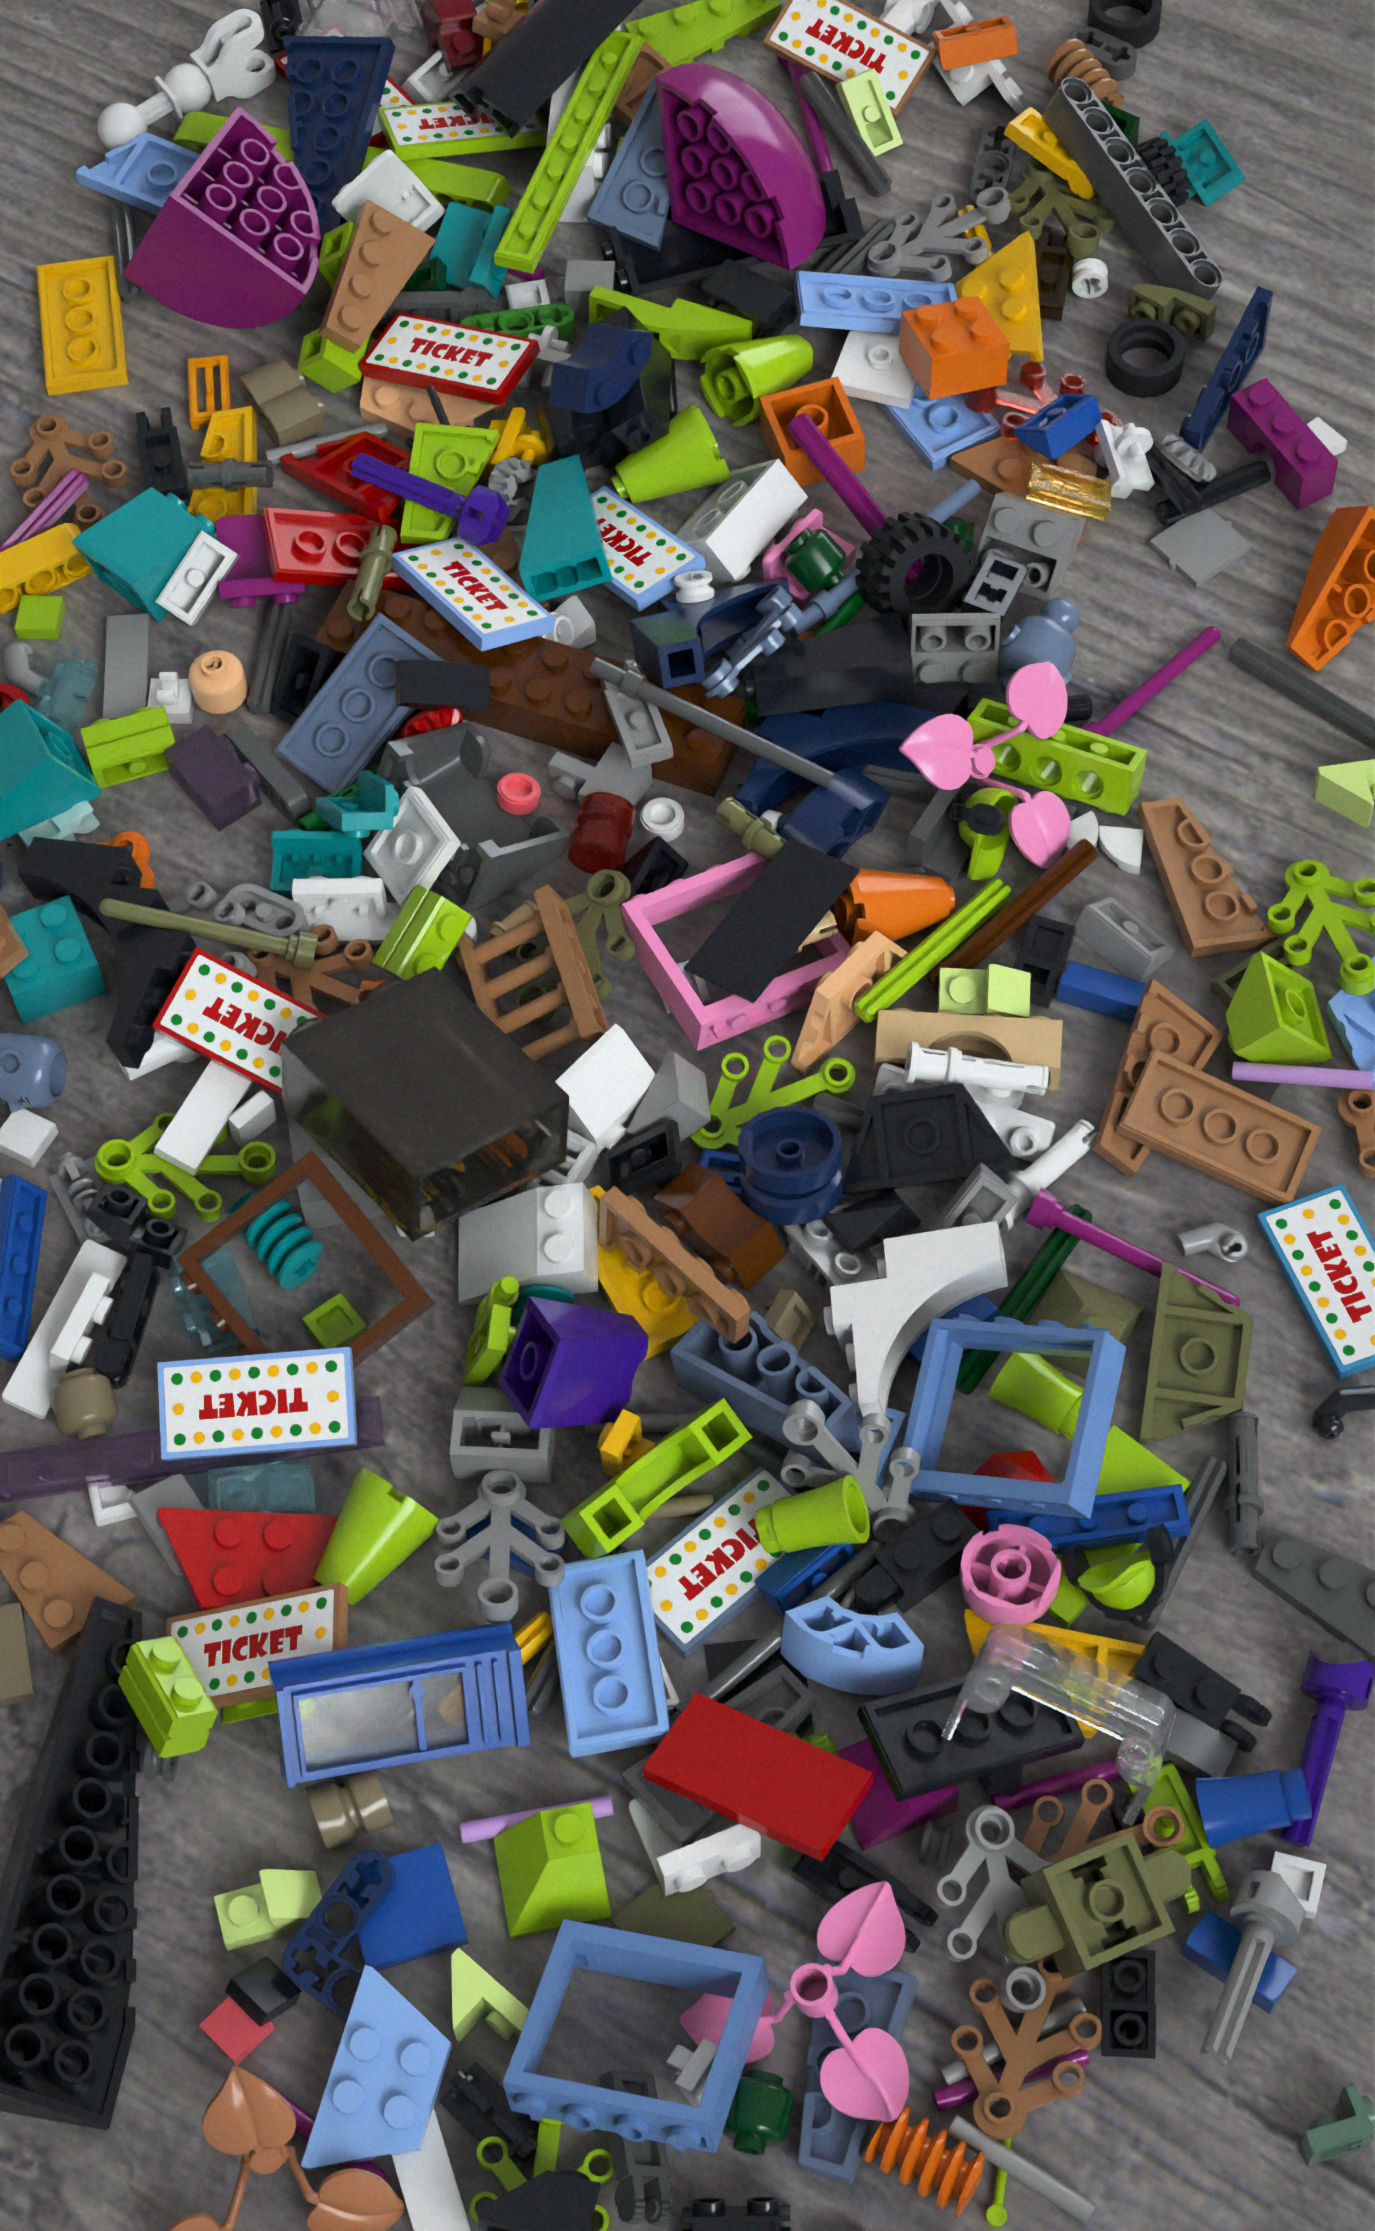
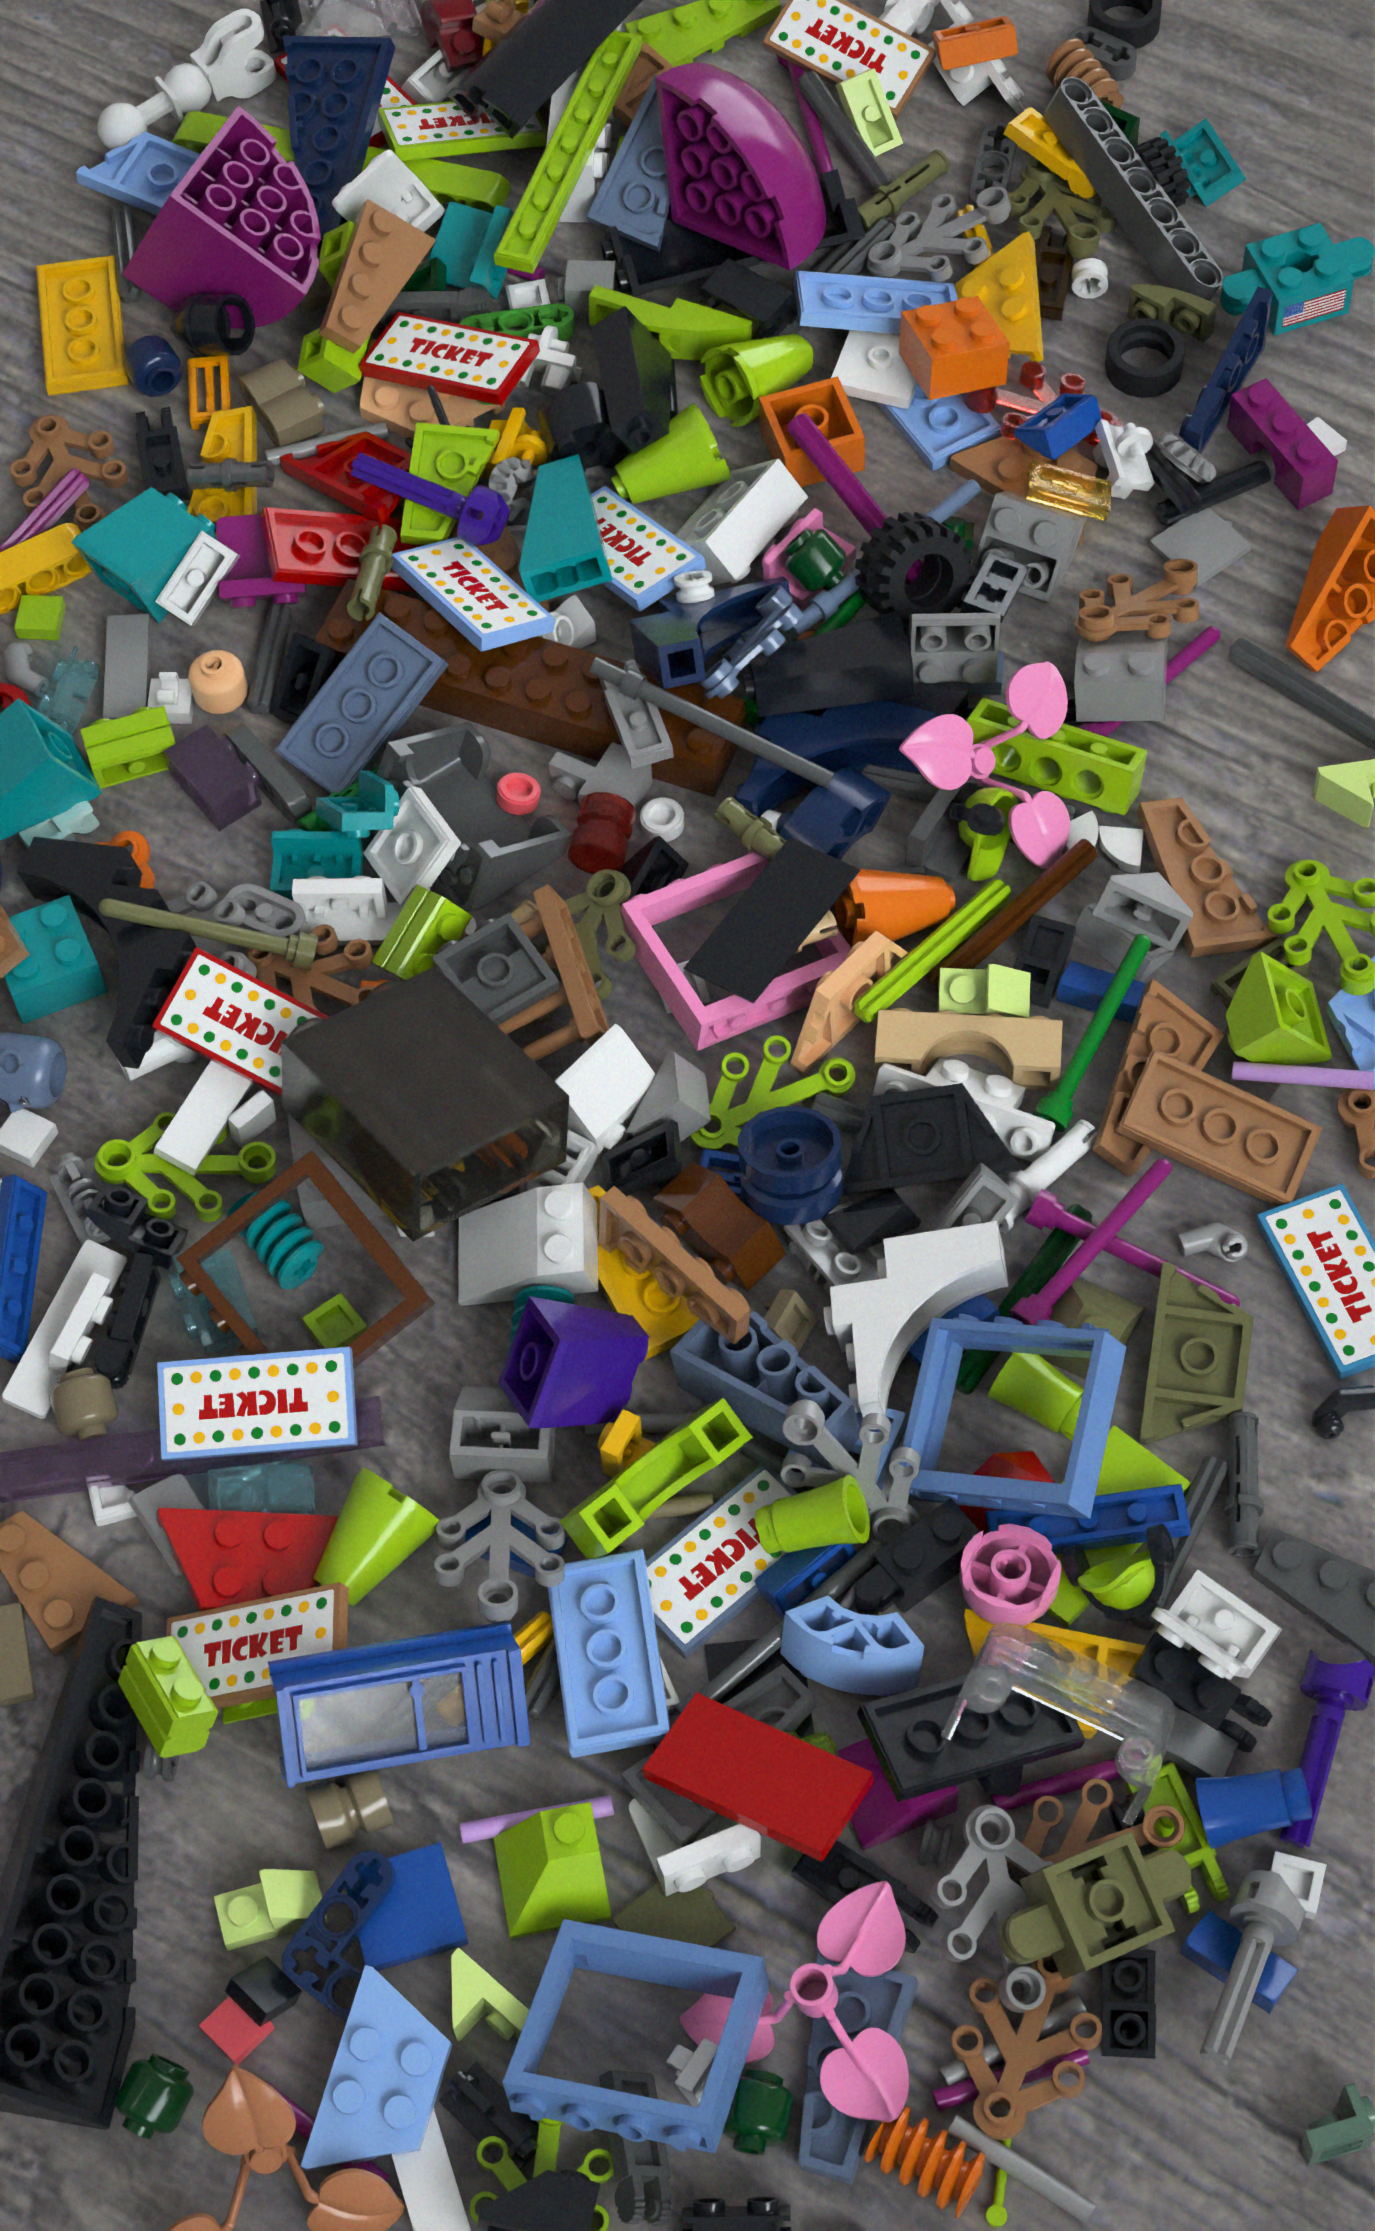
(153, 366): none -> dark blue head
(154, 2096): none -> dark green head
(205, 325): none -> black helmet
(431, 721): red gear -> none
(442, 684): black slope -> none
(491, 1332): lime plate -> none
(497, 969): none -> dark grey plate
(600, 368): dark blue brick -> none
(889, 198): none -> olive pin
(954, 1068): white pin -> none
(1039, 1306): none -> magenta piece
(1041, 640): sand blue piece -> none
(1058, 1104): none -> green piece
(1099, 621): none -> medium nougat plant
(1121, 678): none -> light grey slope
(1144, 906): none -> light grey slope
(1219, 1626): none -> white bracket
(1305, 272): none -> teal brick

